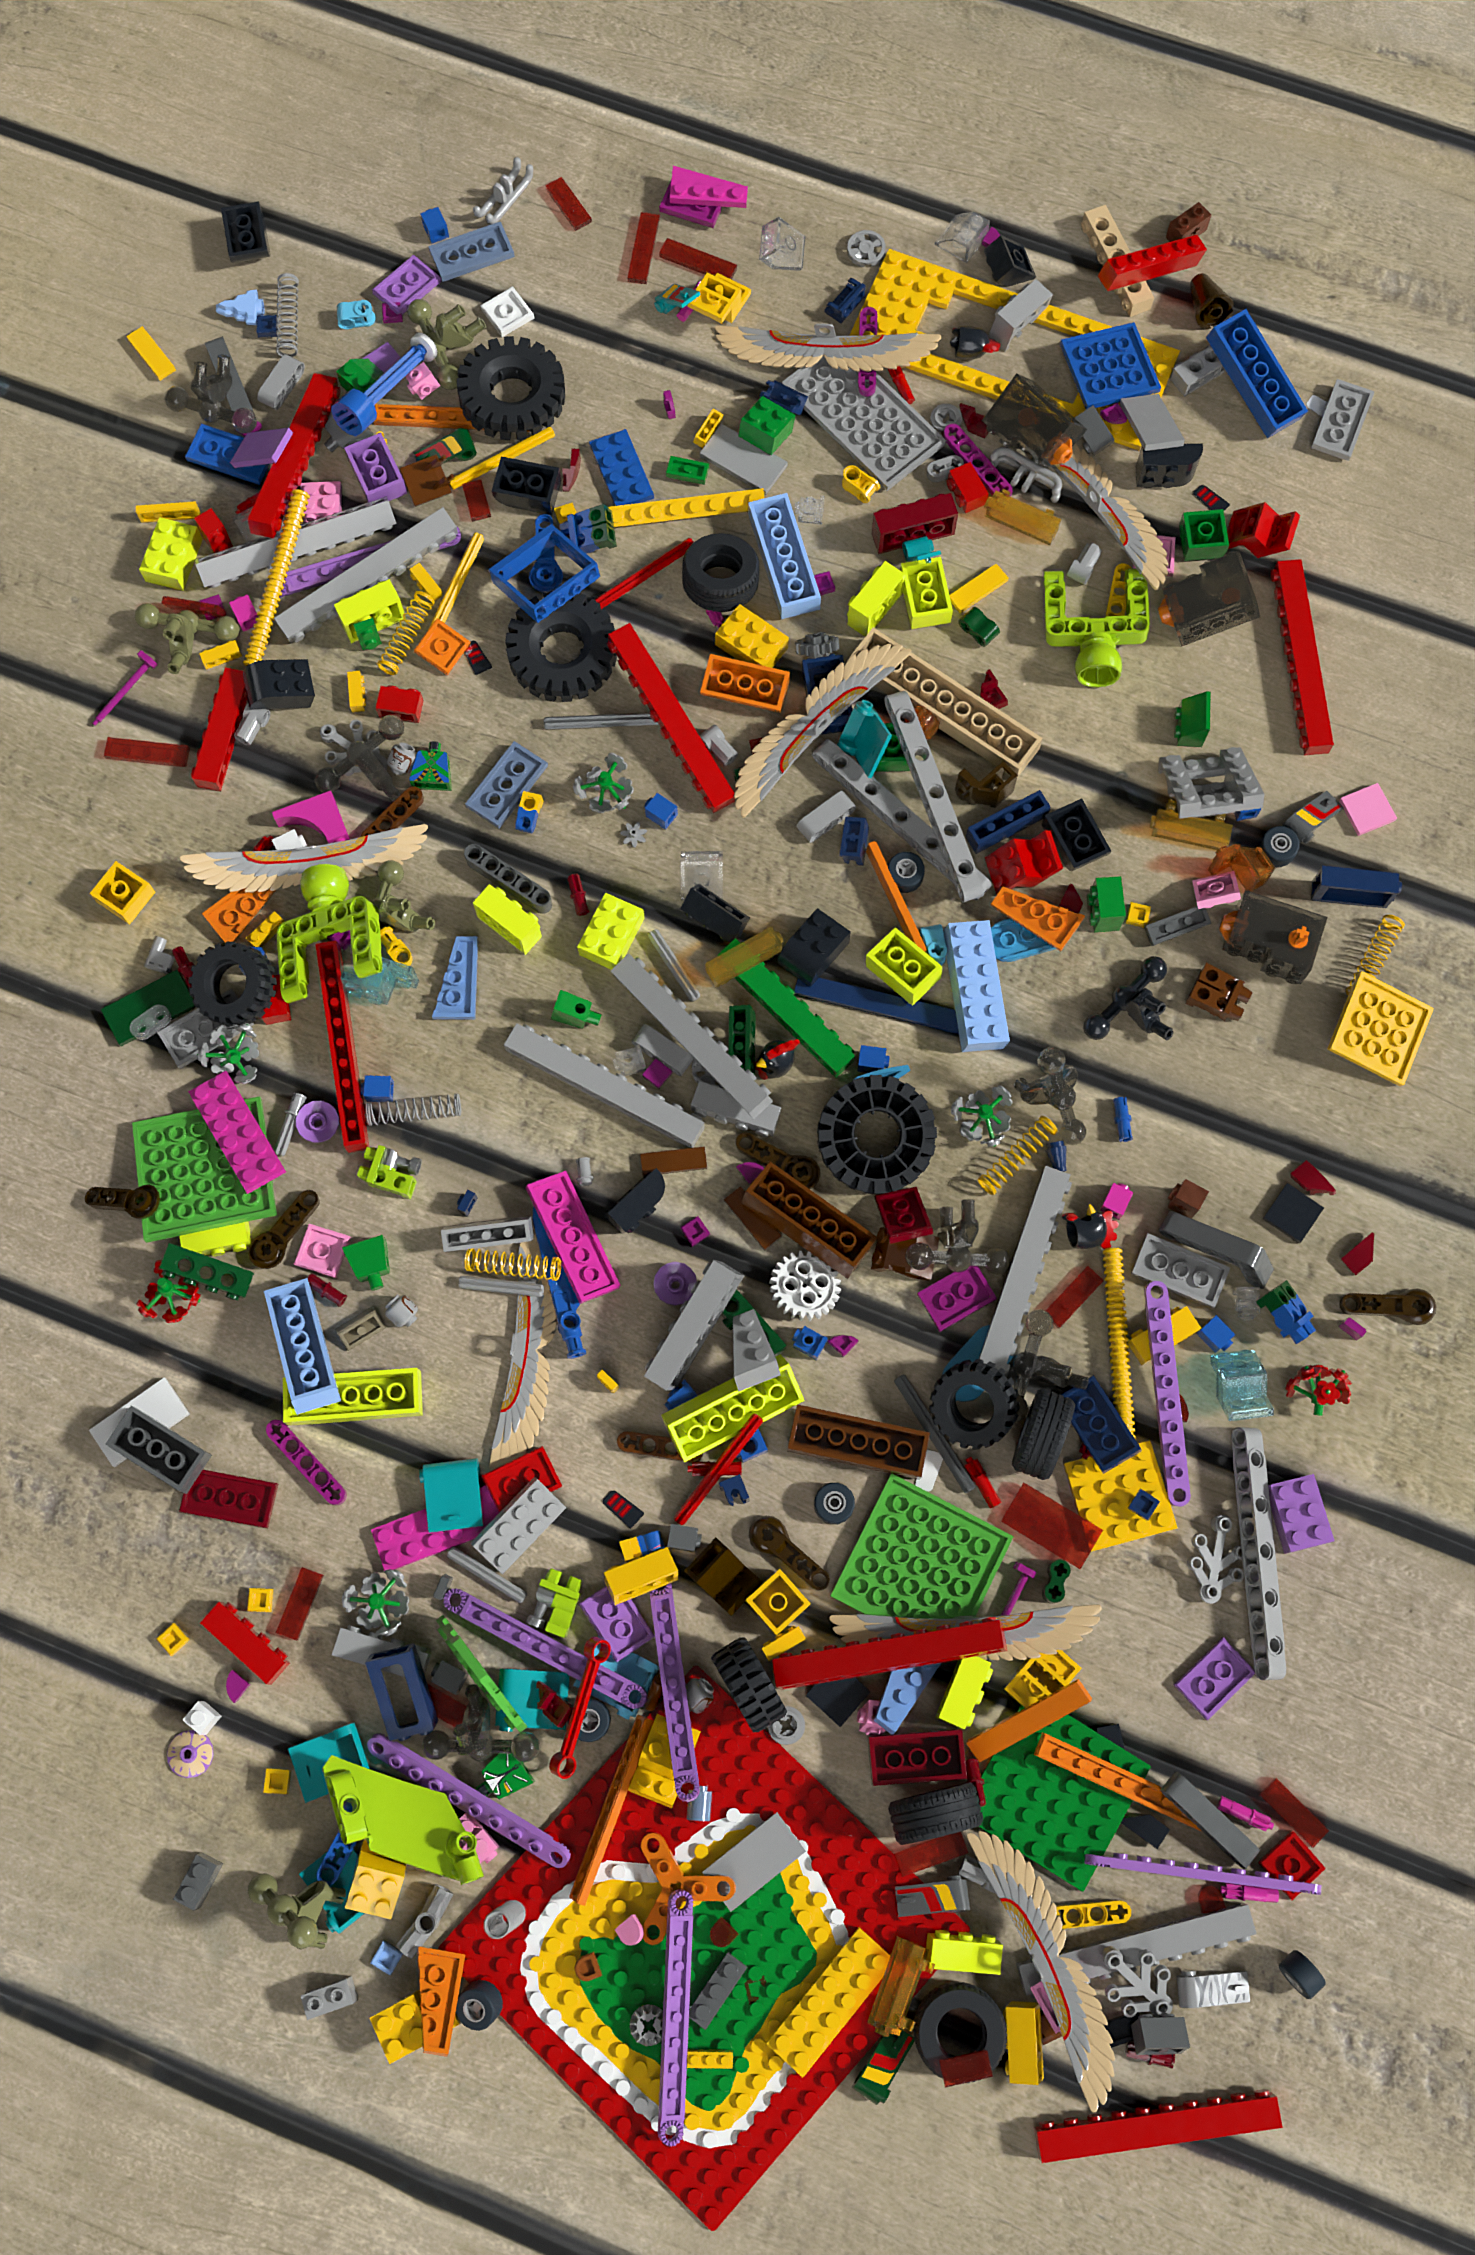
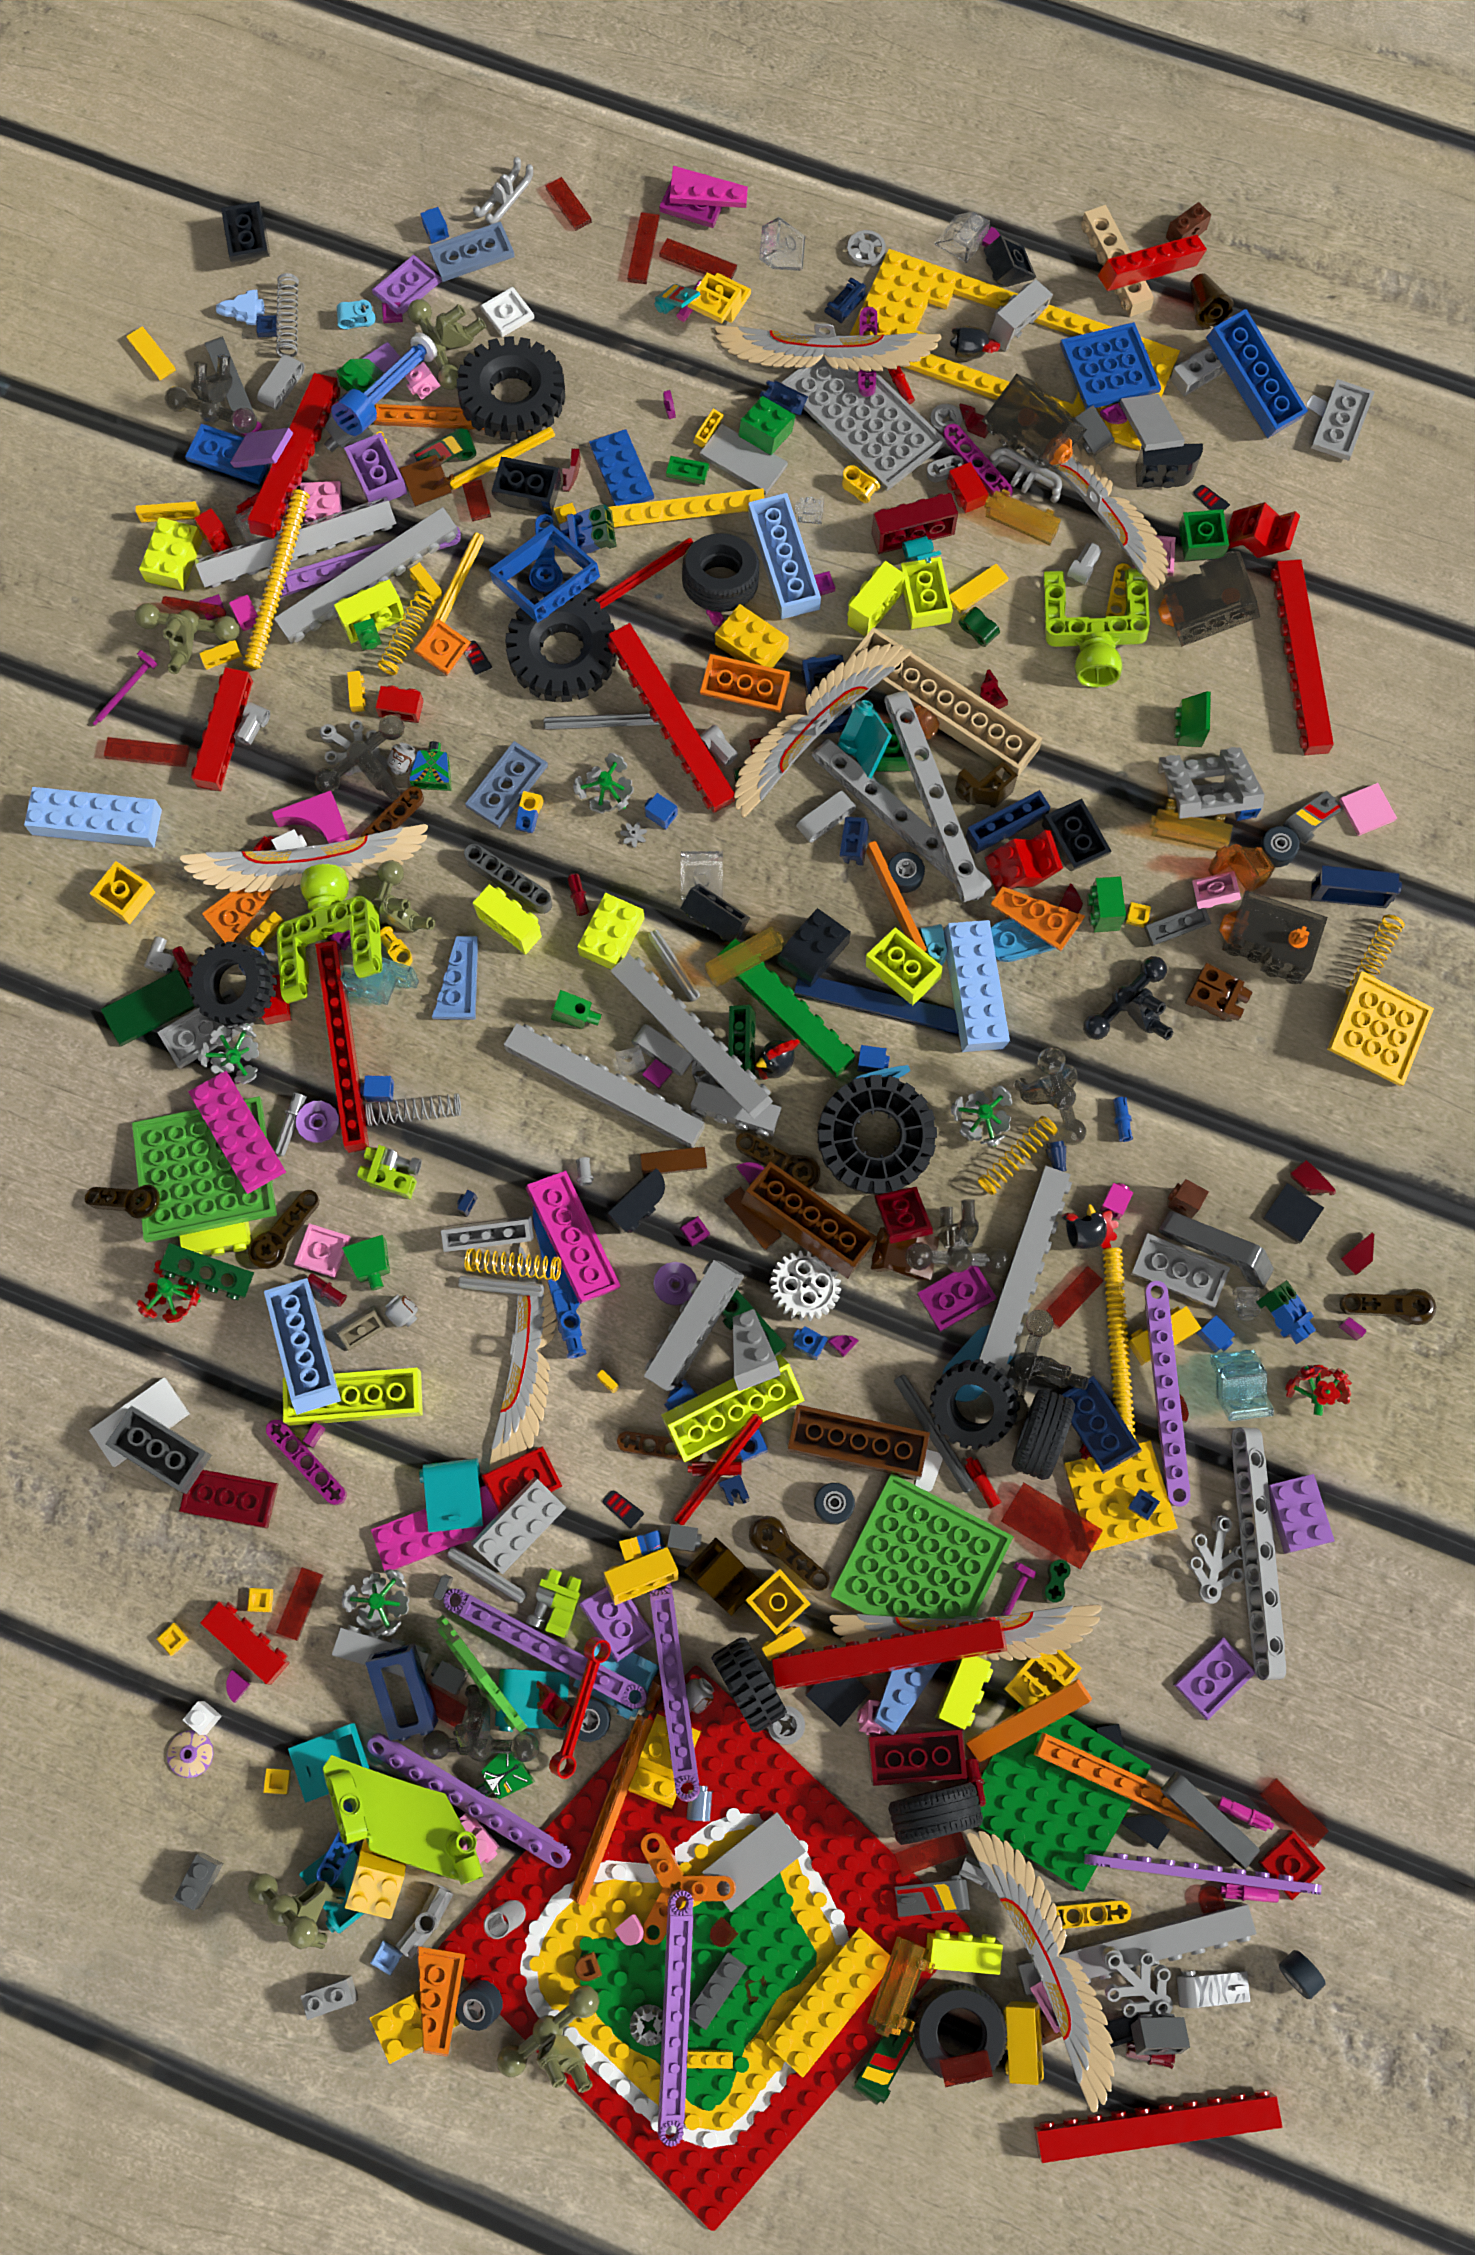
(93, 817): none -> light blue brick
(150, 1020): clear plate -> none
(279, 684): black brick -> none
(314, 1434): none -> magenta tile
(556, 2051): none -> olive connector
(817, 645): dark grey gear -> none

